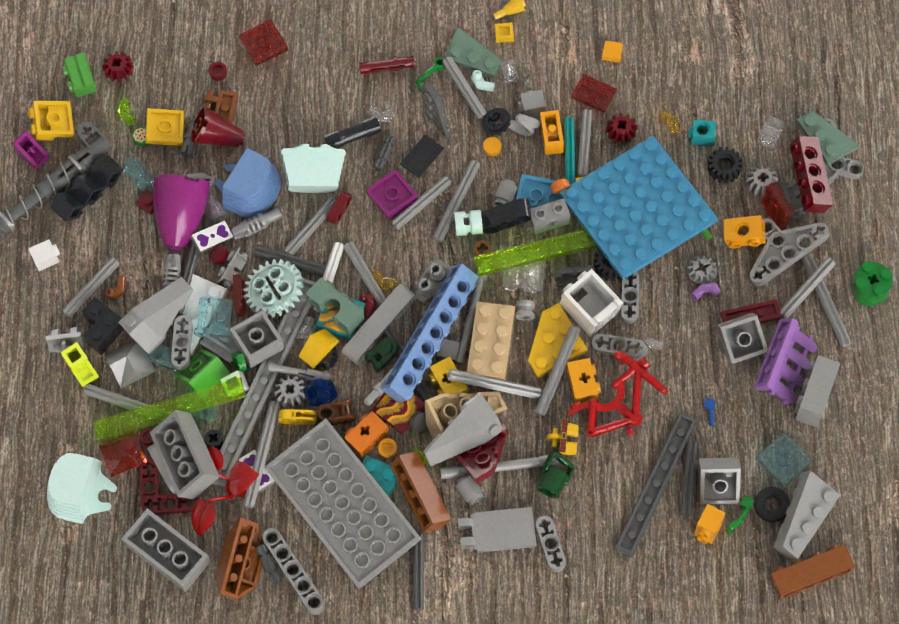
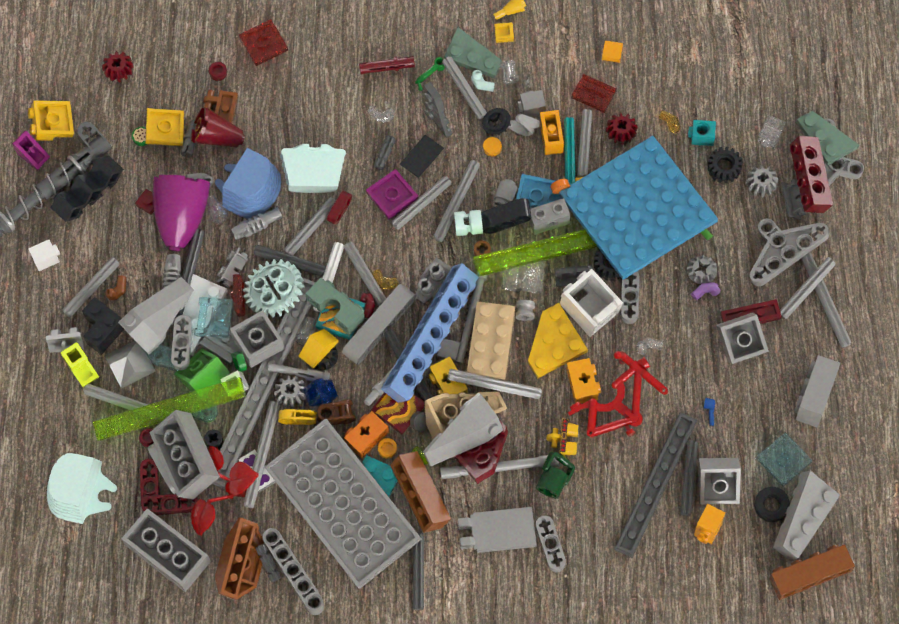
(80, 75): bright green brick -> none
(123, 453): clear red slope -> none
(124, 111): clear neon green arm -> none
(137, 173): clear light blue plate -> none
(211, 236): tile -> none
(218, 254): dark red tile -> none
(364, 129): black axle -> none
(387, 348): dark green plate -> none
(469, 490): light grey brick -> none
(557, 370): light grey axle -> none
(607, 339): light grey beam -> none
(736, 226): light orange brick -> none
(747, 502): green piece -> none
(775, 361): medium lavender fence -> none
(777, 206): clear red plate -> none
(871, 283): green brick -> none

